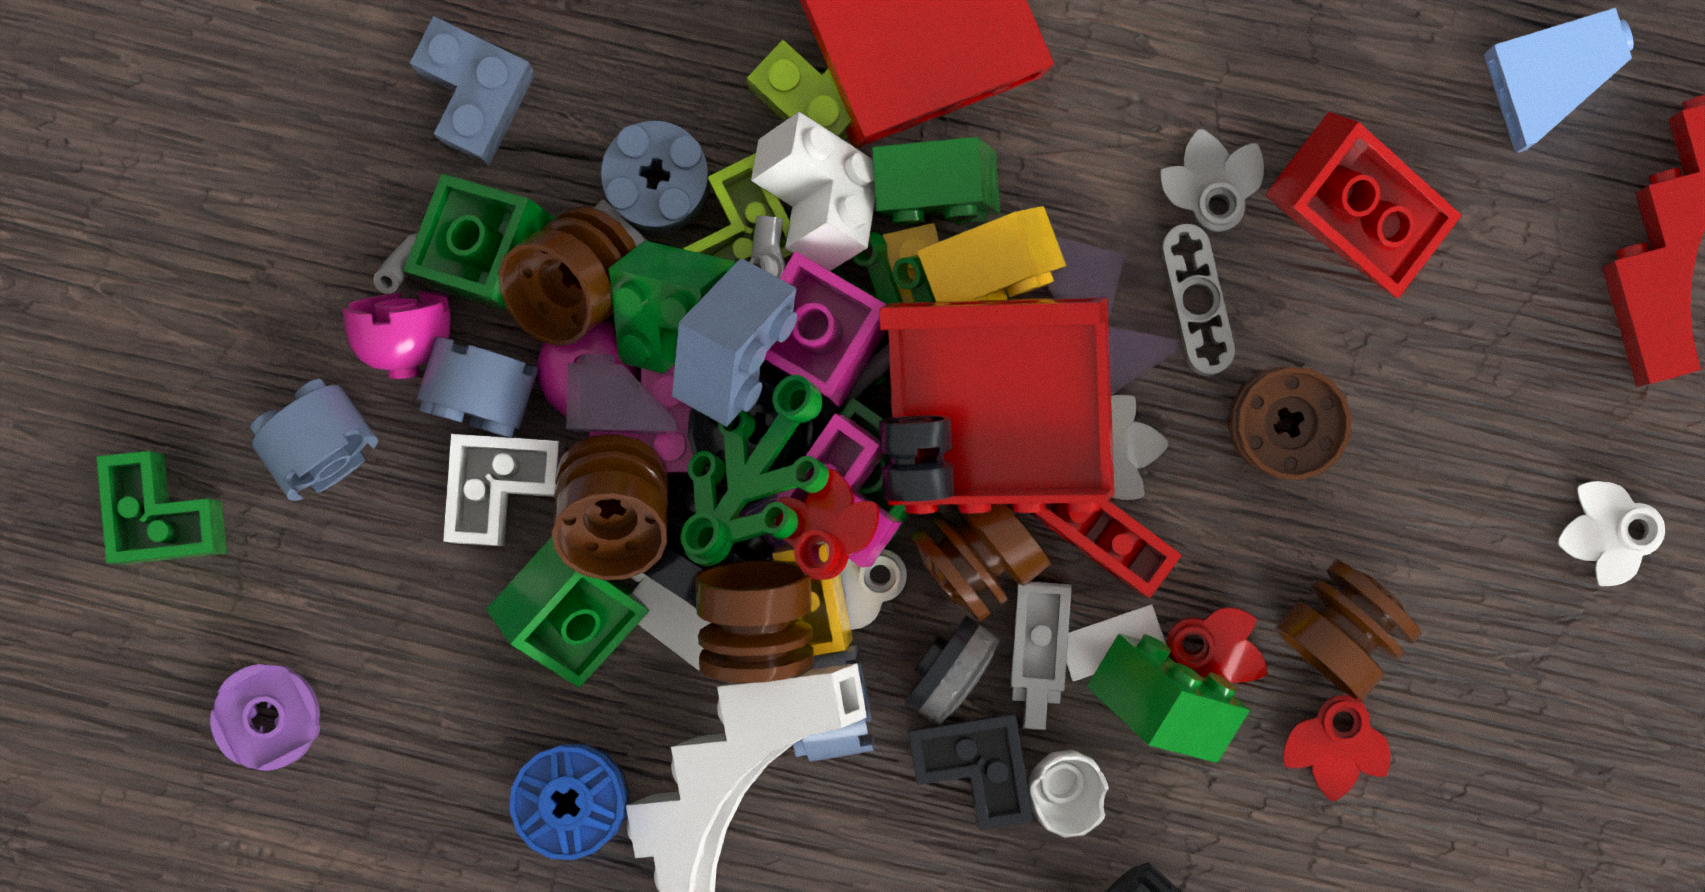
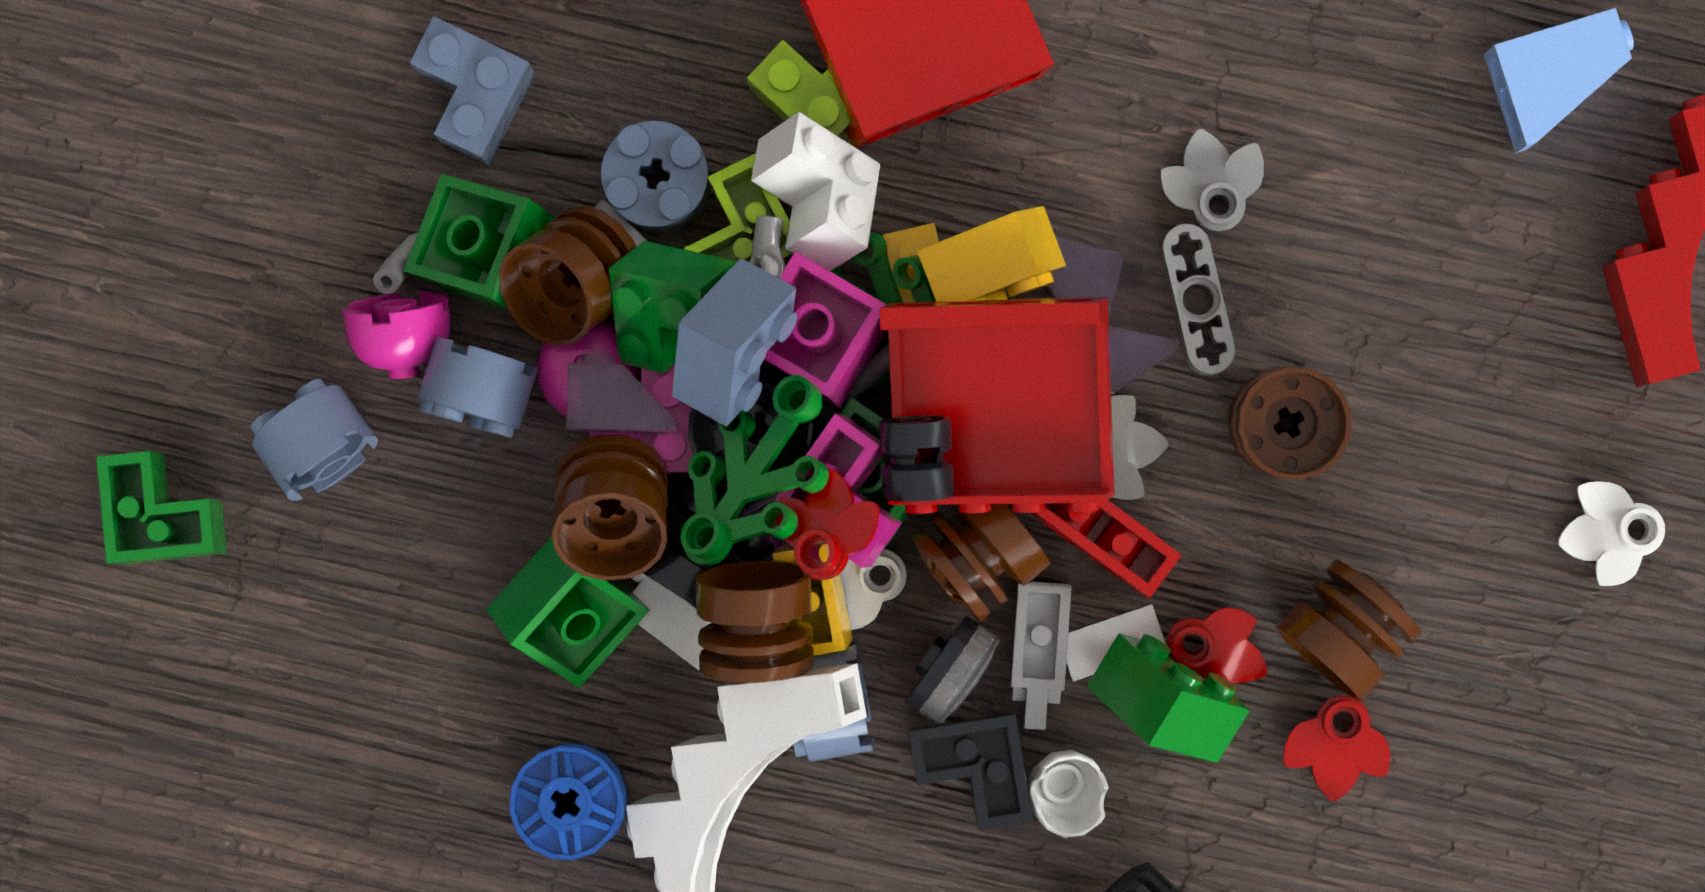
(236, 706): medium lavender plate -> none
(482, 477): white brick -> none
(937, 177): green brick -> none
(1363, 203): red slope -> none

